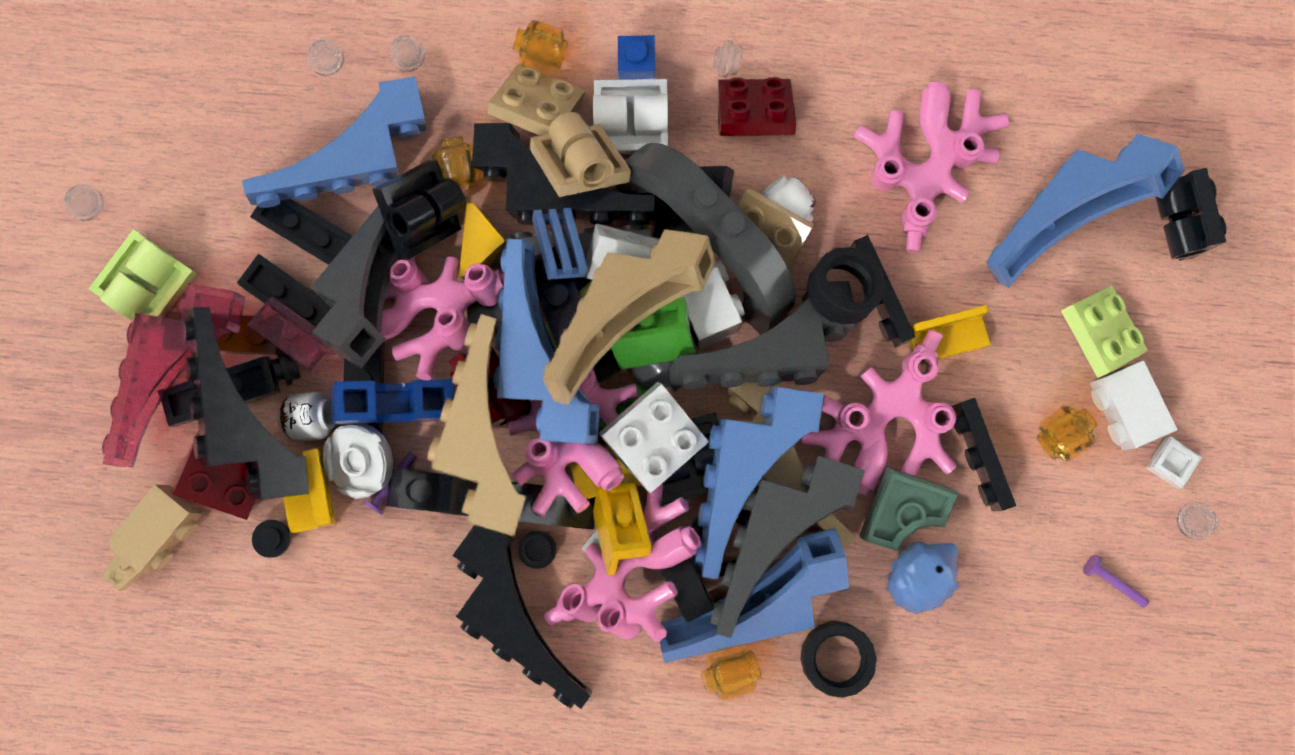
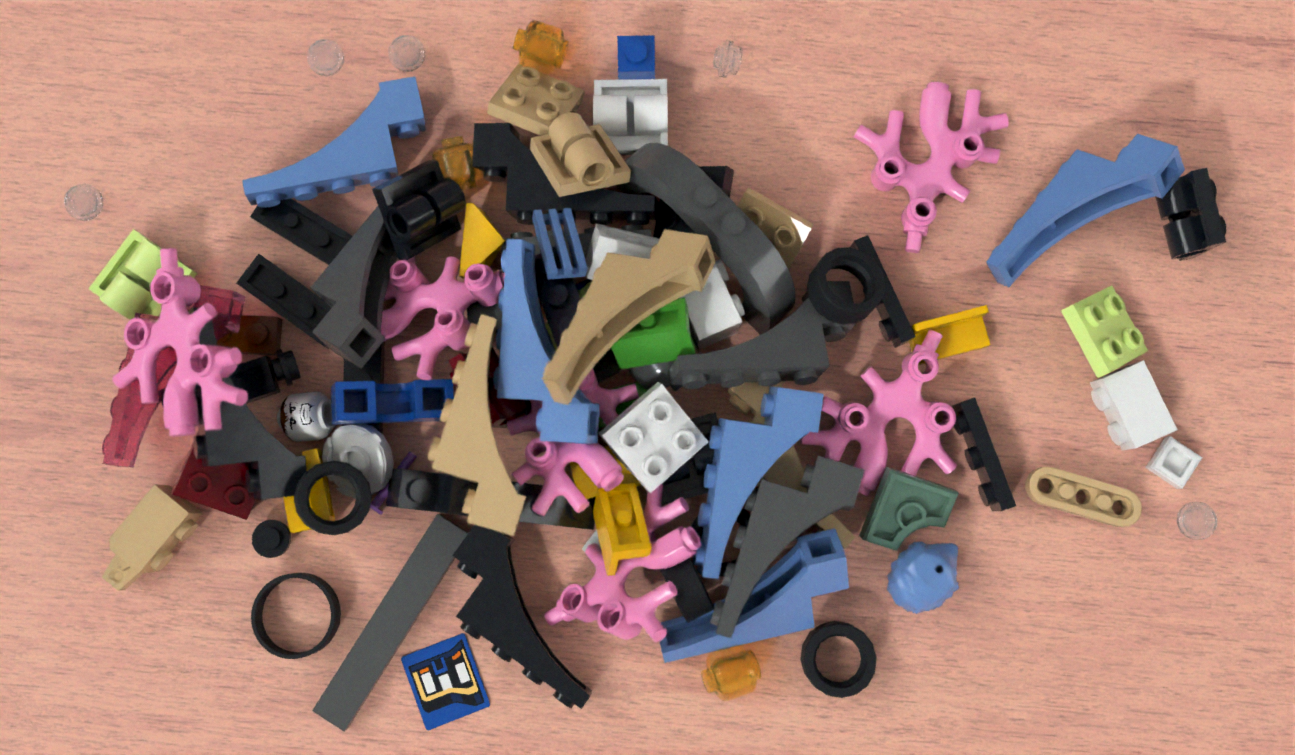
(195, 361): none -> bright pink plant
(257, 619): none -> black tyre
(289, 333): clear pink hinge -> none
(341, 526): none -> black tyre
(390, 623): none -> dark grey tile
(445, 681): none -> sticker
(537, 549): black plate -> none
(755, 107): dark red plate -> none
(792, 196): white head -> none
(1067, 433): clear yellow head -> none
(1093, 566): medium lavender pin -> none
(1098, 494): none -> tan plate

